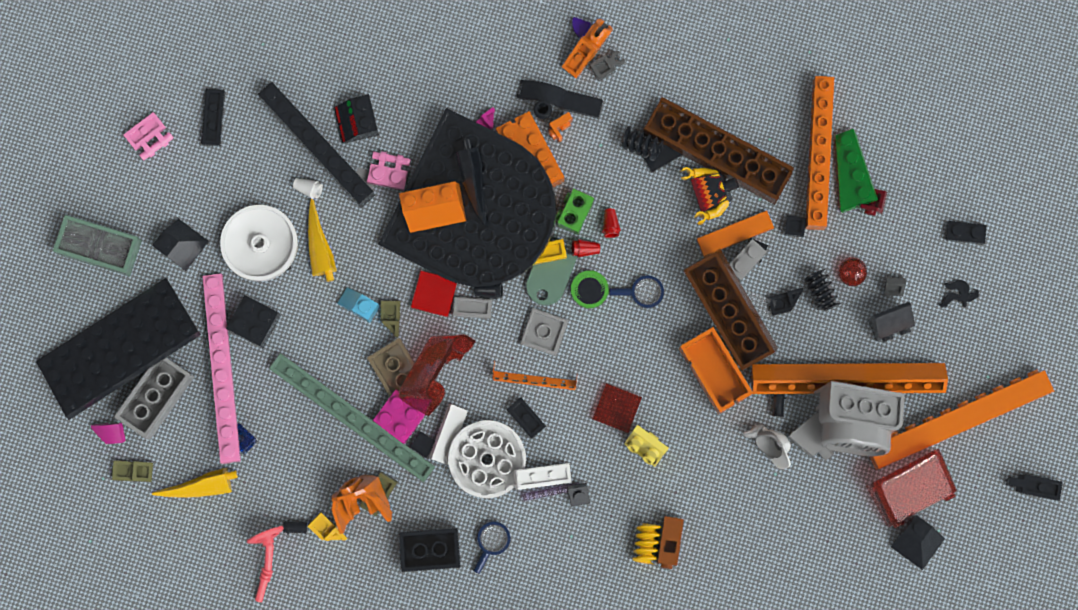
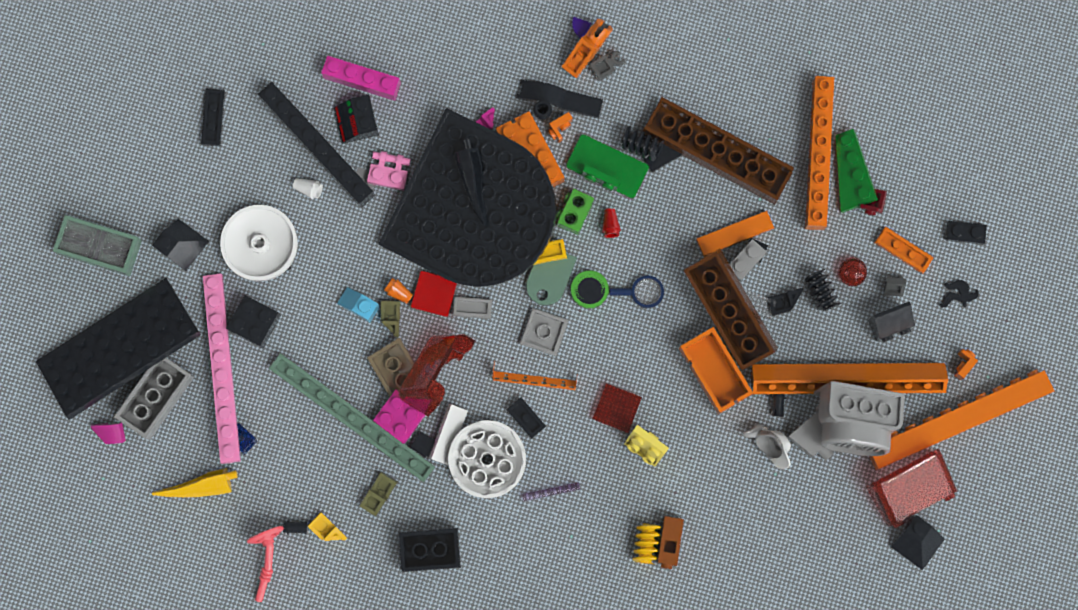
(132, 471): olive slope -> none
(144, 132): bright pink plate -> none
(320, 254): yellow piece -> none
(361, 78): none -> dark pink brick
(366, 488): orange piece -> none
(398, 291): none -> orange cone
(433, 207): orange slope -> none
(491, 292): black cone -> none
(493, 540): piece -> none
(542, 476): white tile -> none
(578, 494): black plate -> none
(585, 248): red cone -> none
(607, 166): none -> green bracket
(711, 191): torso -> none
(795, 226): black plate -> none
(904, 250): none -> orange tile
(965, 367): none -> orange bracket
(1036, 486): black hinge -> none

